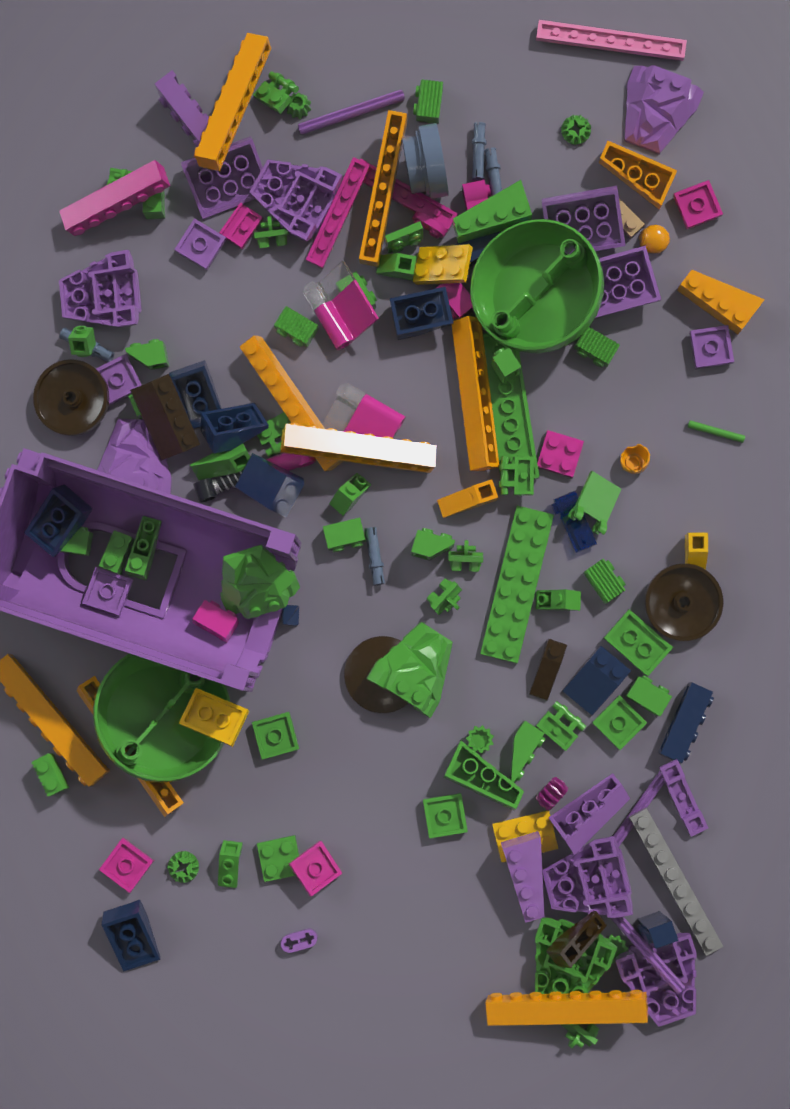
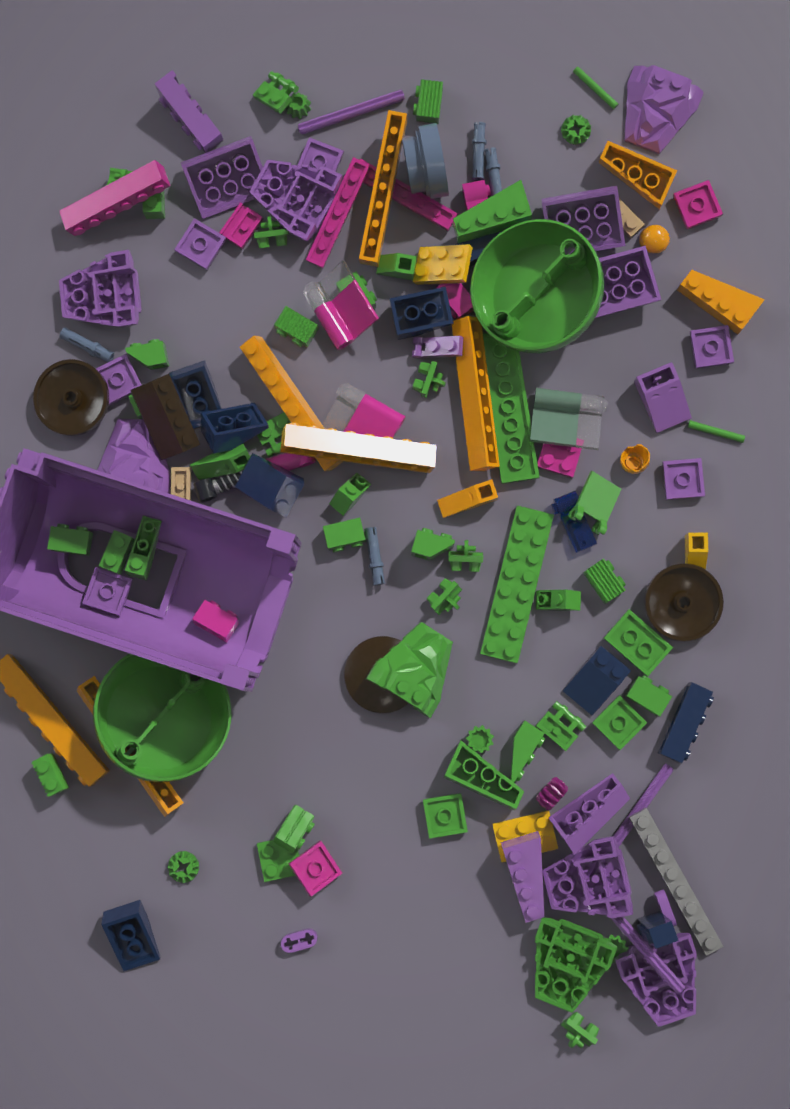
(58, 519): dark blue slope -> none
(82, 341): bright green brick -> none
(126, 865): dark pink plate -> none
(181, 482): none -> tan plate
(214, 717): yellow plate -> none
(229, 863): bright green bracket -> none
(232, 102): light orange brick -> none
(256, 582): bright green wedge -> none
(275, 735): bright green plate -> none
(291, 615): dark blue slope -> none
(293, 829): none -> bright green brick
(321, 154): none -> medium lavender plate
(406, 236): bright green plate -> none
(424, 386): none -> bright green hips
(436, 229): dark pink plate -> none
(438, 347): none -> medium lavender plate
(505, 365): bright green brick -> none
(523, 475): bright green plate -> none
(548, 669): dark brown slope -> none
(567, 418): none -> sand green door
(567, 1008): light orange brick -> none
(576, 940): dark brown slope -> none
(595, 87): none -> bright green piece
(596, 347): bright green brick -> none
(611, 40): bright pink plate -> none
(663, 397): none -> medium lavender slope
(664, 905): none -> medium lavender beam
(683, 479): none -> medium lavender plate
(683, 798): medium lavender slope -> none

